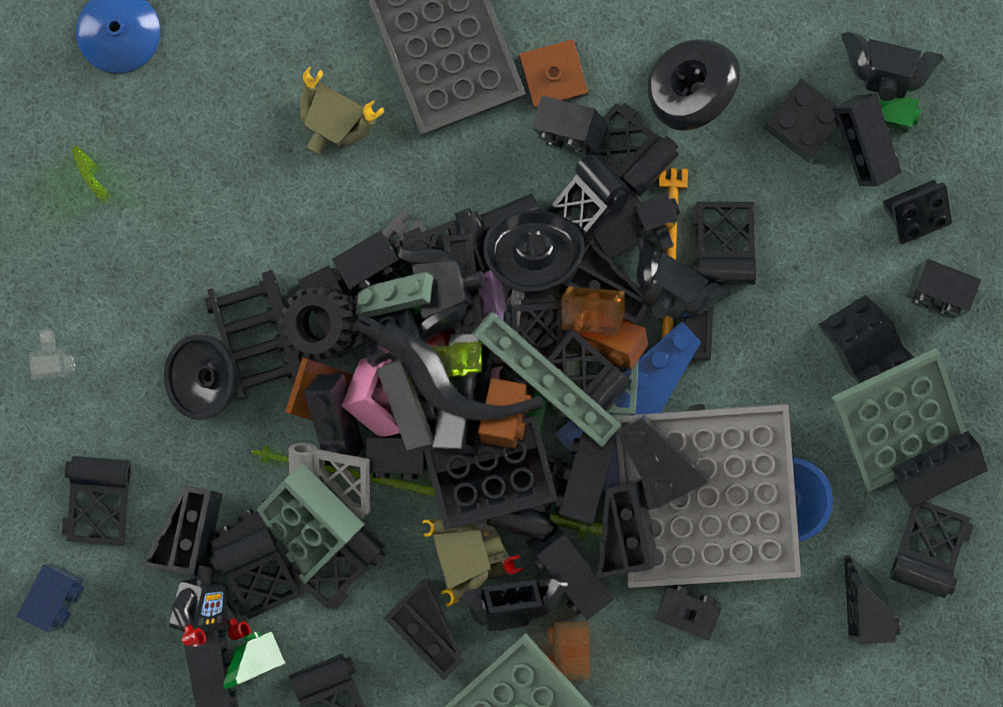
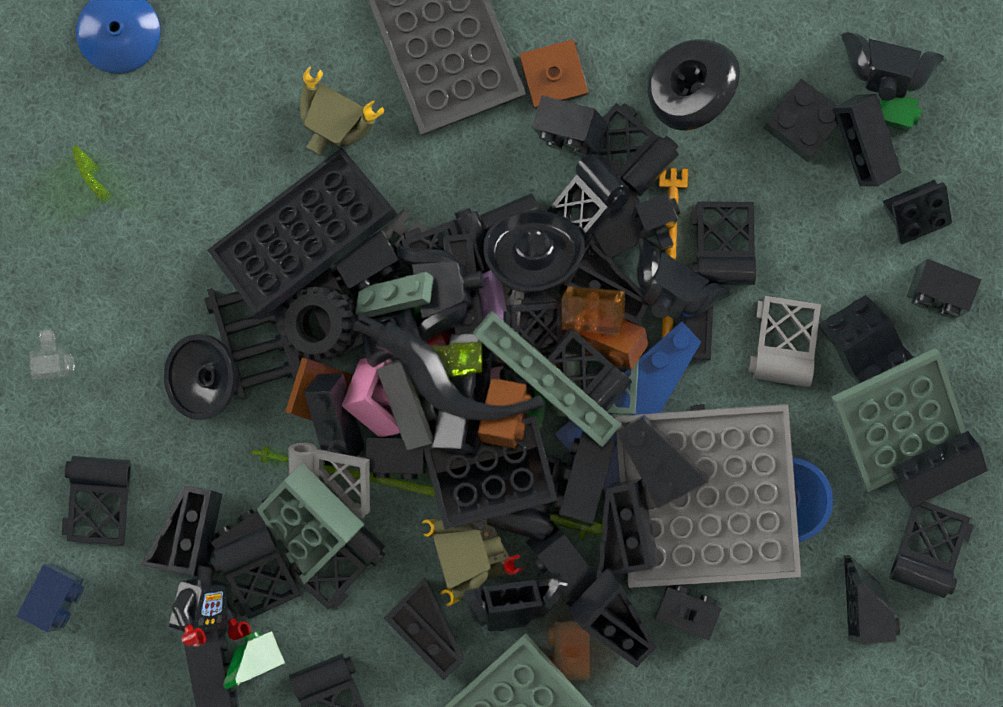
(301, 233): none -> black plate
(612, 620): none -> black wedge
(783, 364): none -> light grey piece

